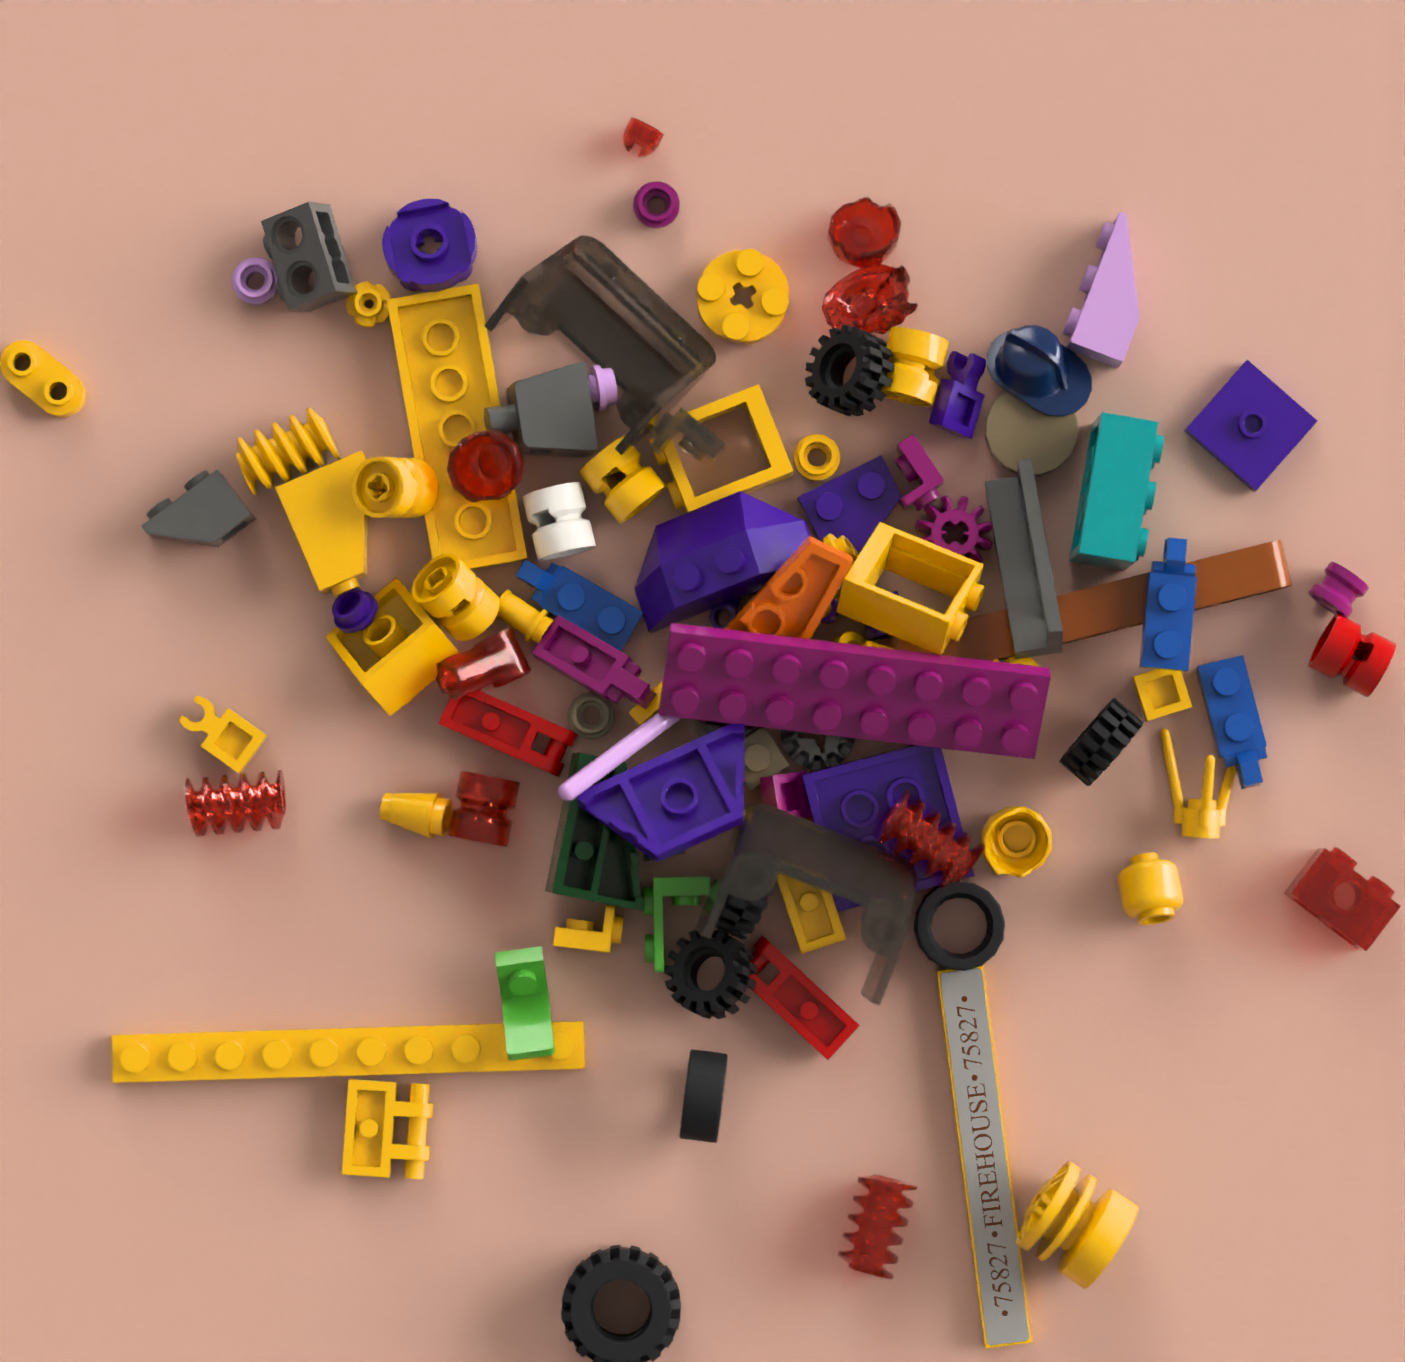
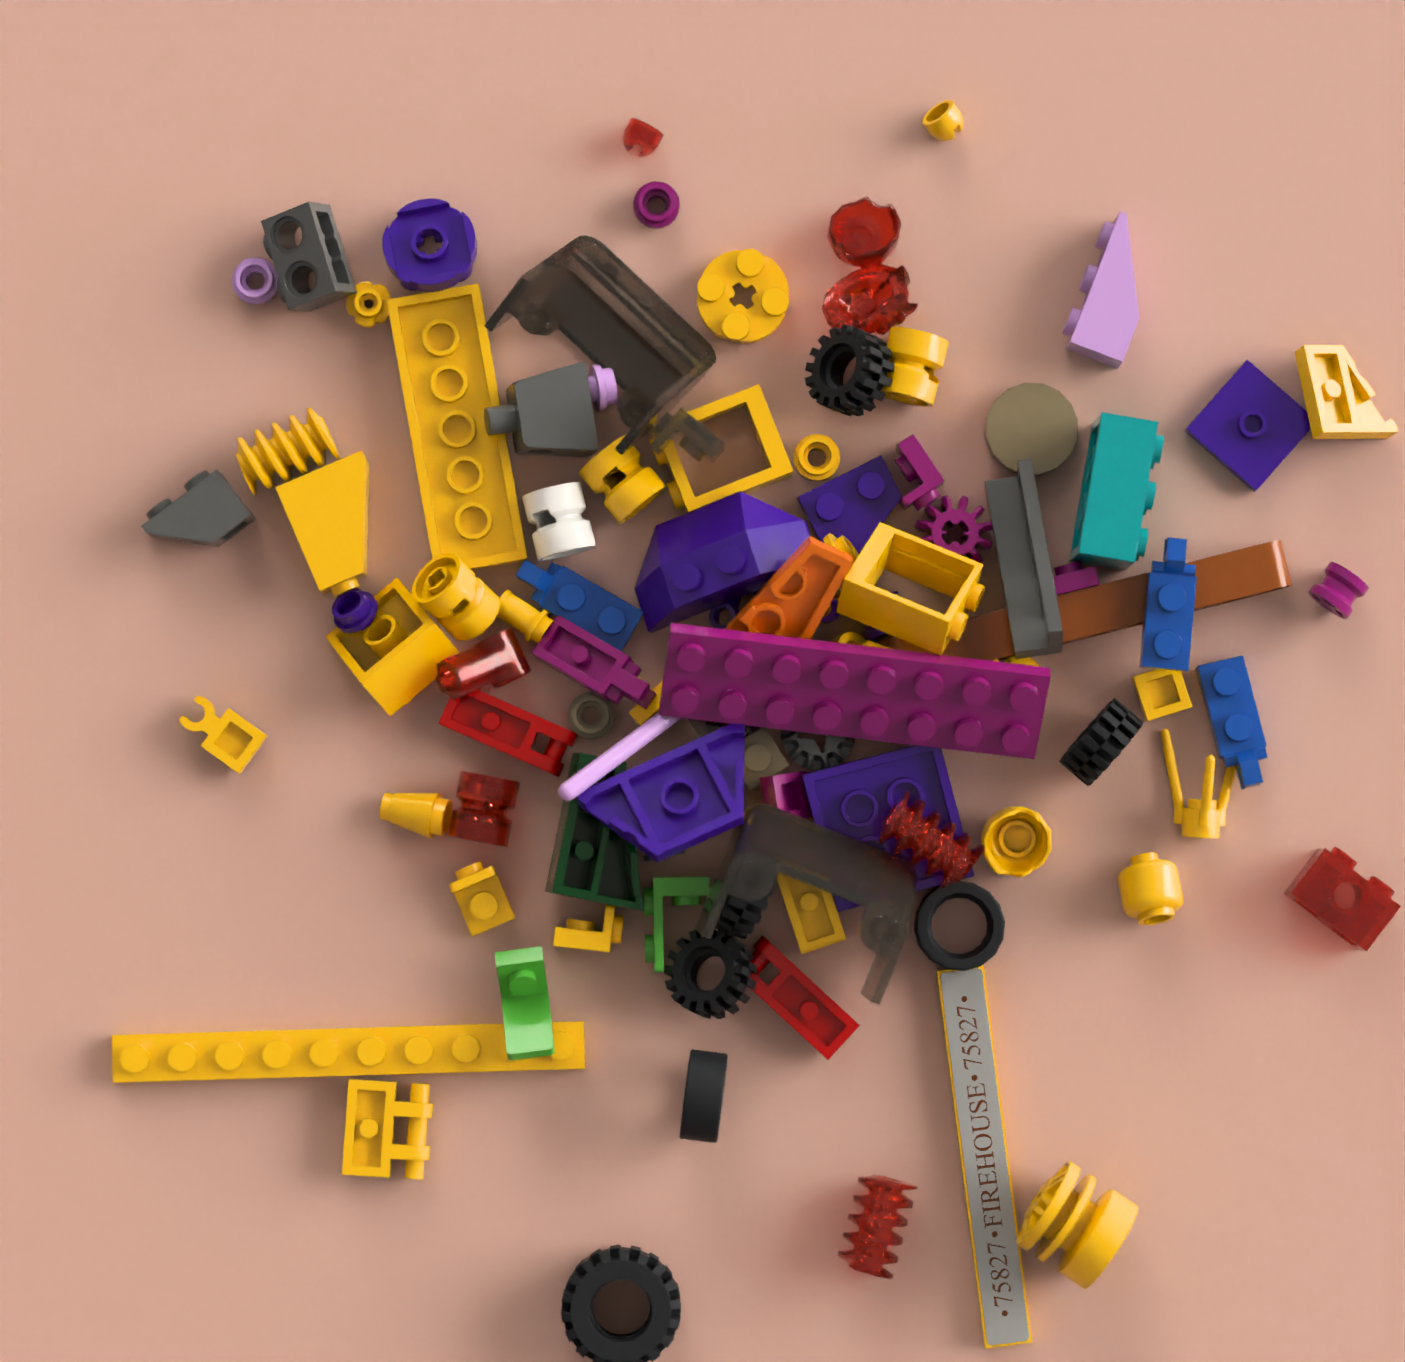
(41, 378): yellow plate -> none
(236, 804): clear red piece -> none
(394, 487): yellow wheel -> none
(481, 898): none -> yellow bracket
(485, 466): clear red hair -> none
(943, 120): none -> yellow hinge
(957, 400): dark purple plate -> none
(1039, 370): dark blue piece -> none
(1073, 577): none -> magenta plate
(1335, 651): red wheel -> none
(1338, 396): none -> yellow wing

